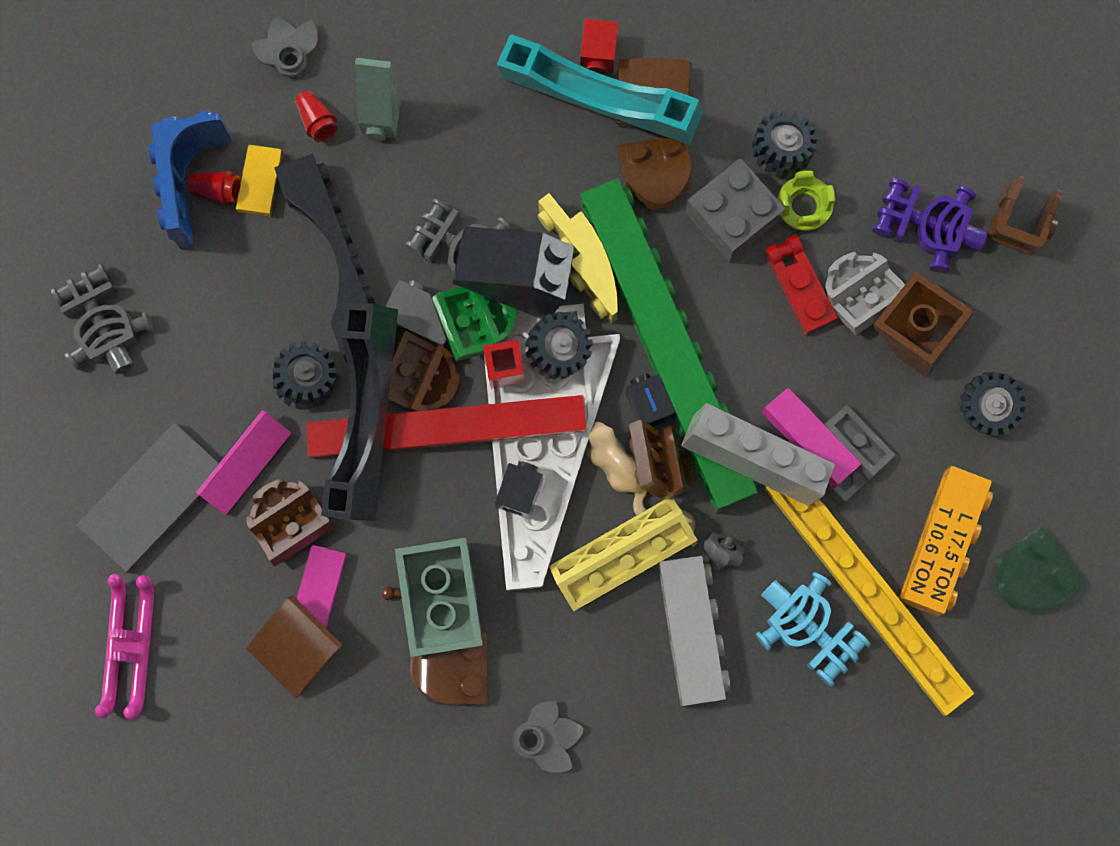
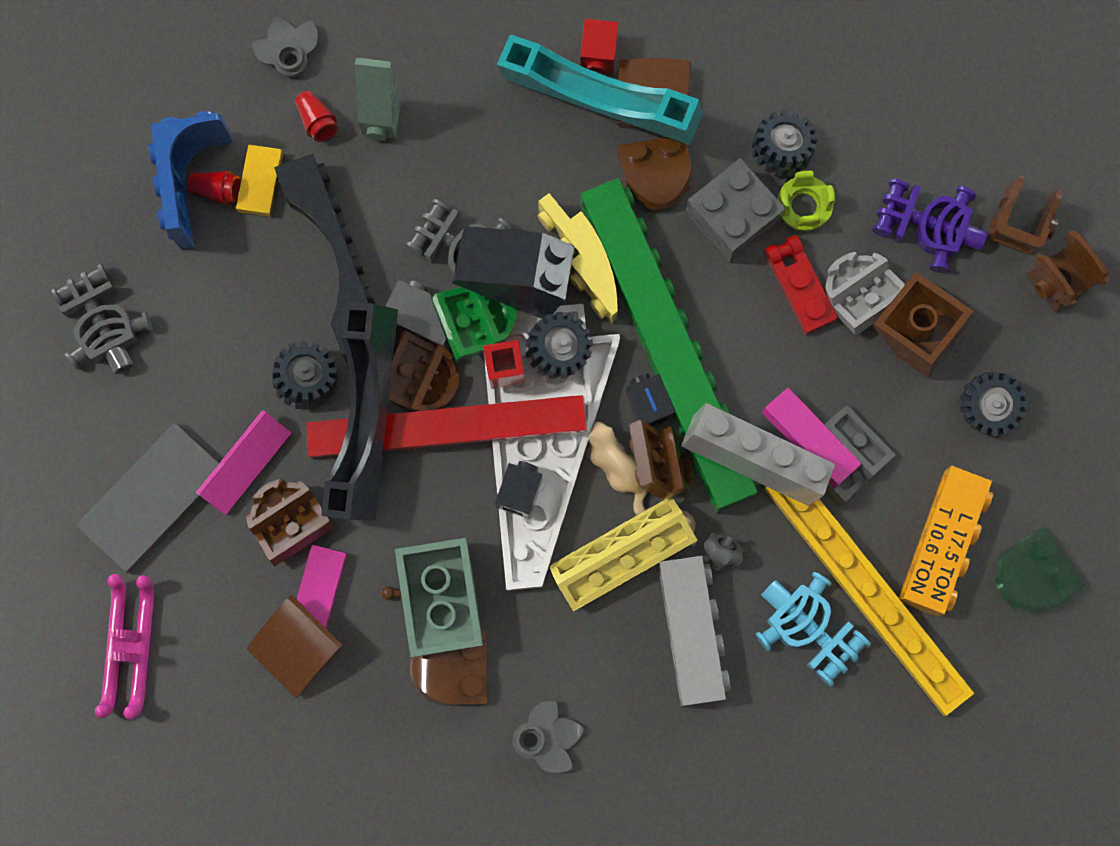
(1077, 262): none -> reddish brown piece

